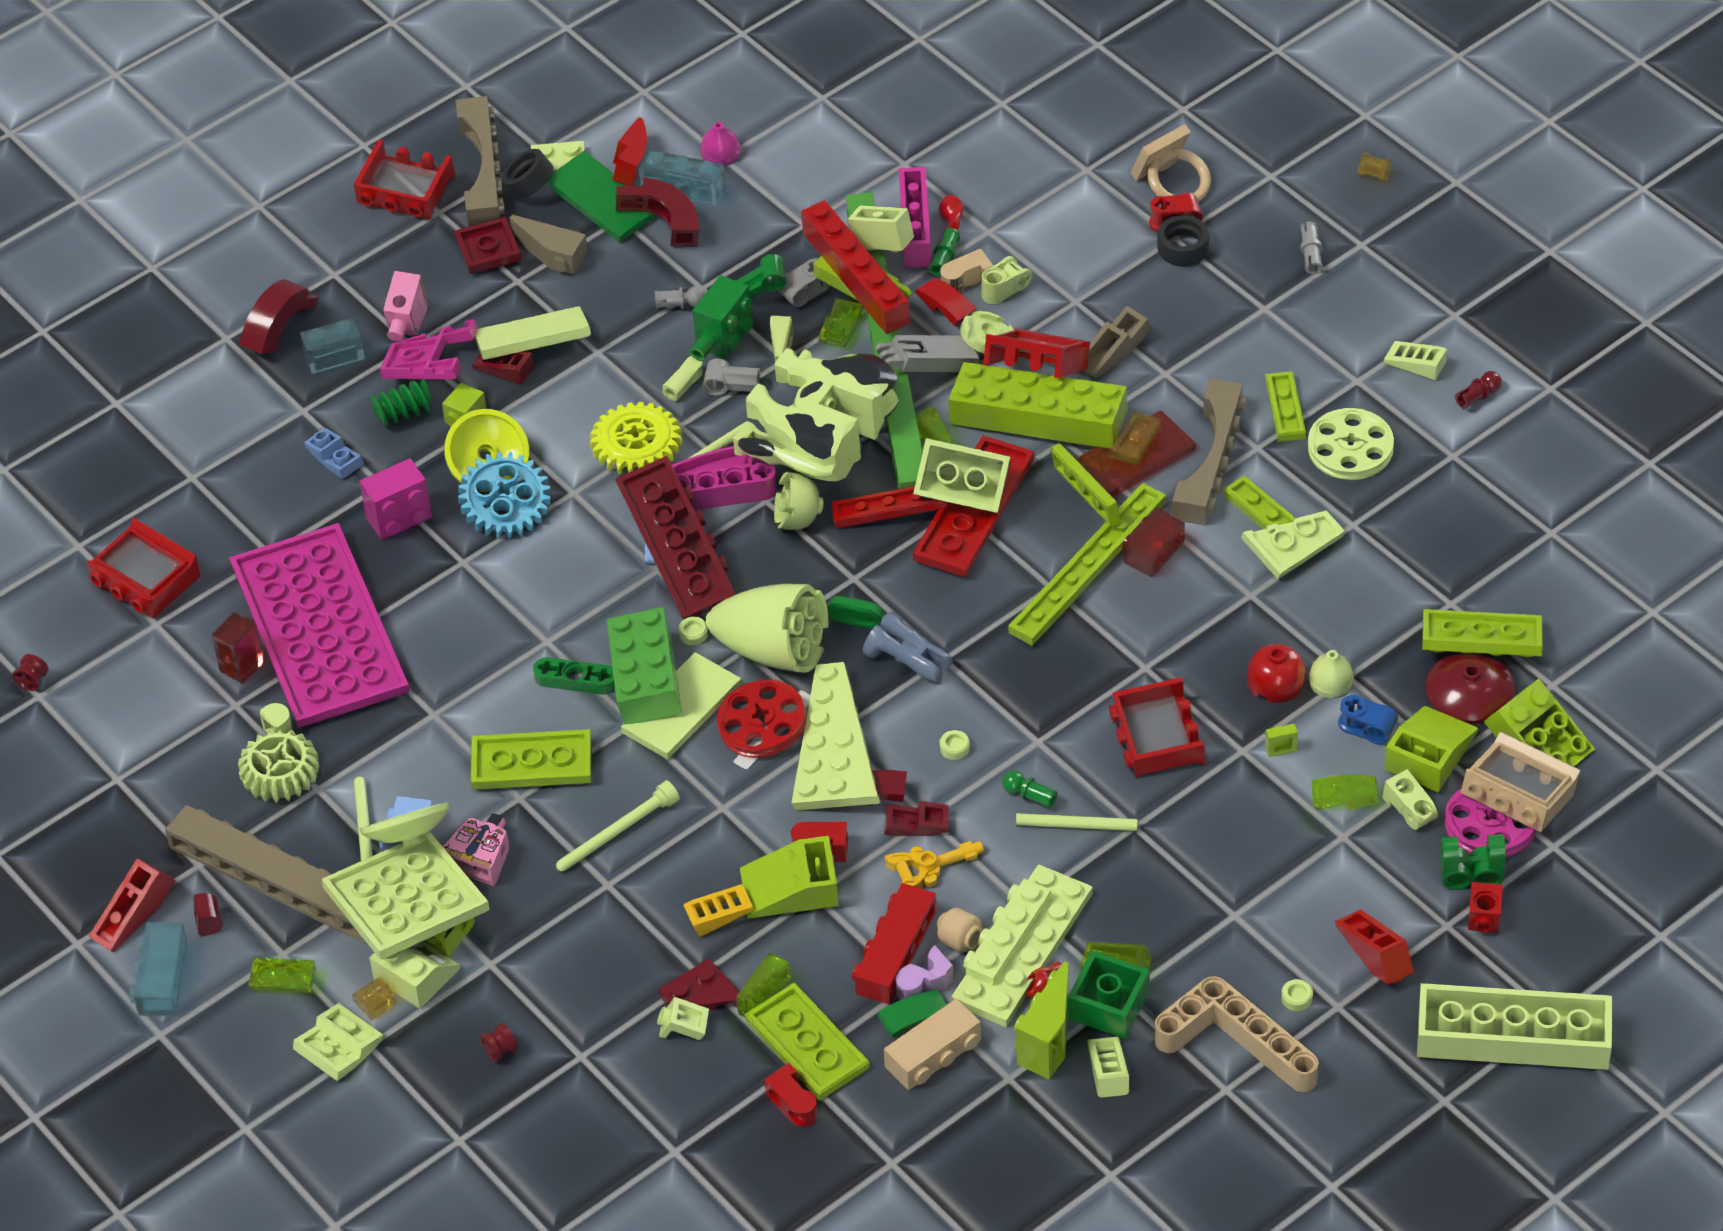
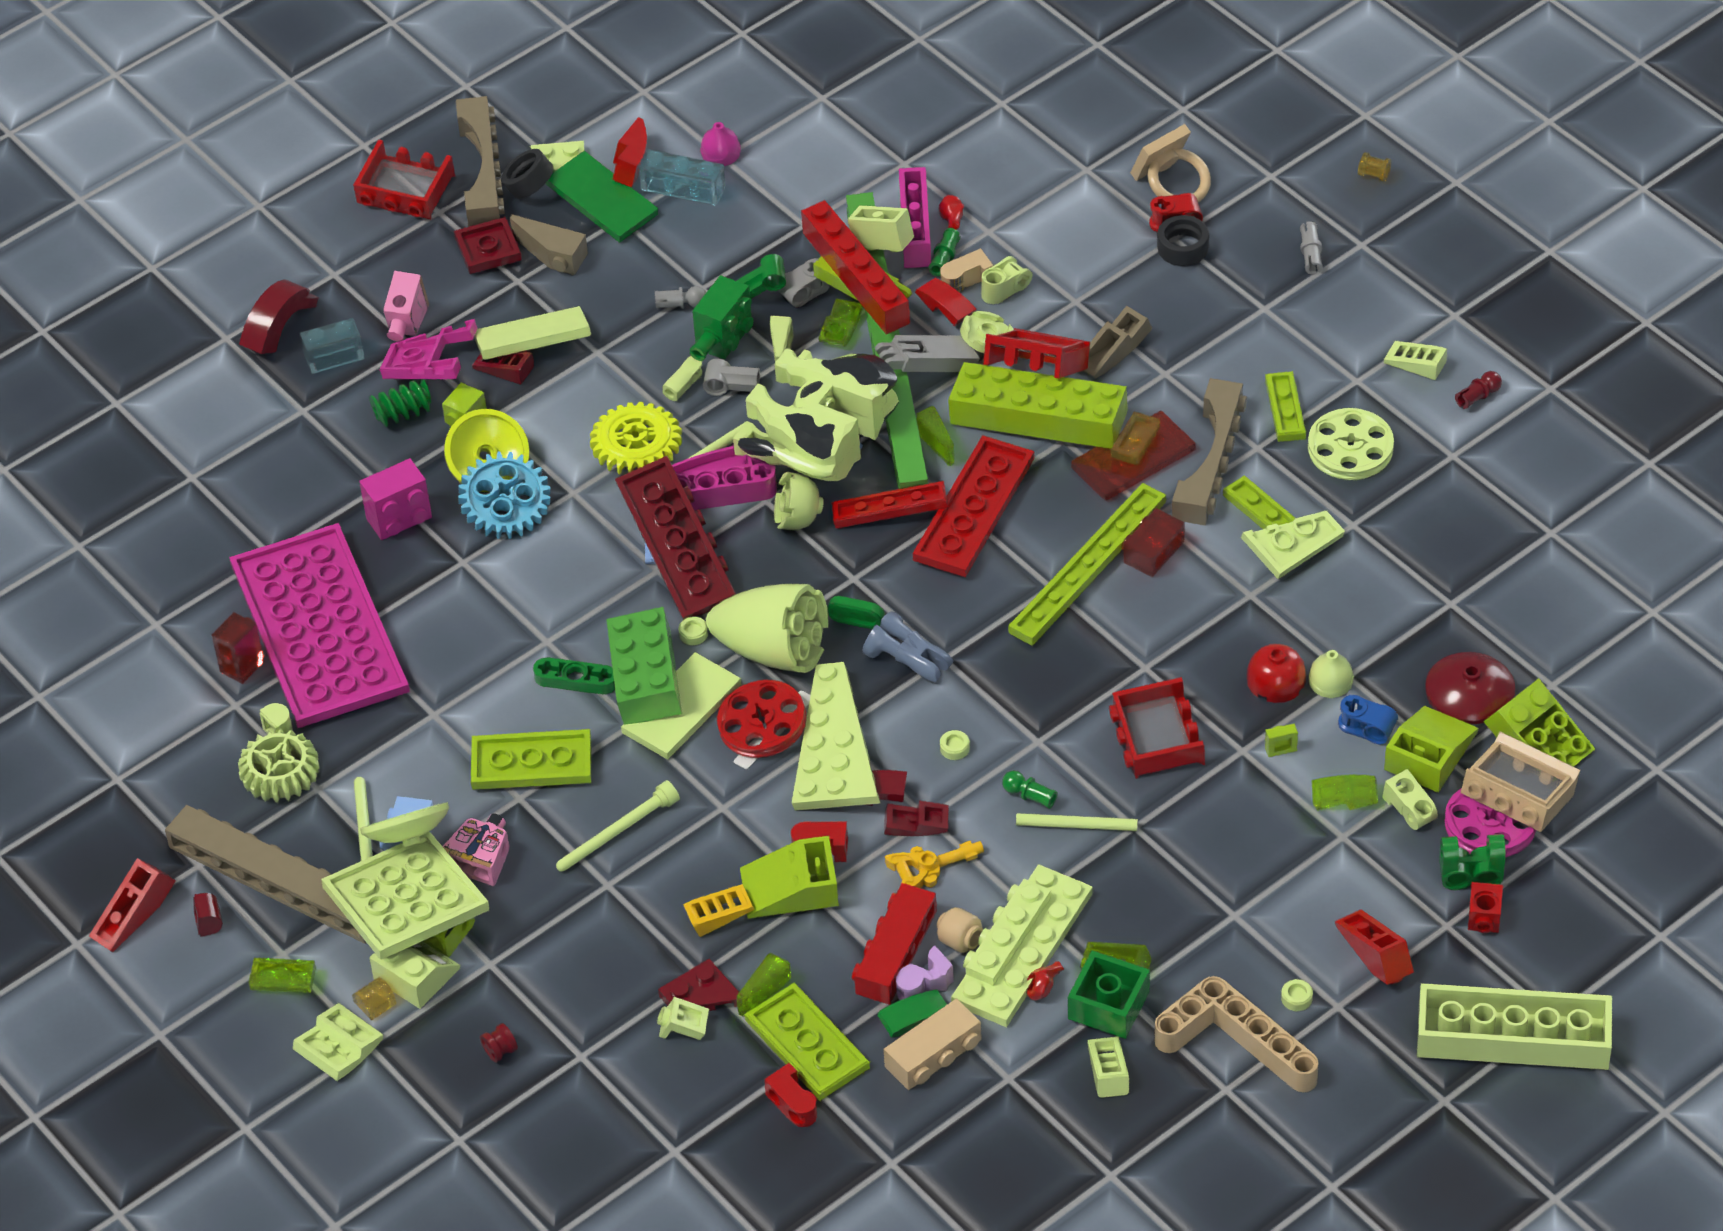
(30, 672): dark red wheel -> none
(144, 569): red window -> none
(159, 969): clear light blue brick -> none
(333, 454): medium blue slope -> none
(666, 202): dark red arch -> none
(961, 475): yellowish green slope -> none
(1043, 1029): lime slope -> none
(1085, 485): lime tile -> none
(1482, 633): lime plate -> none

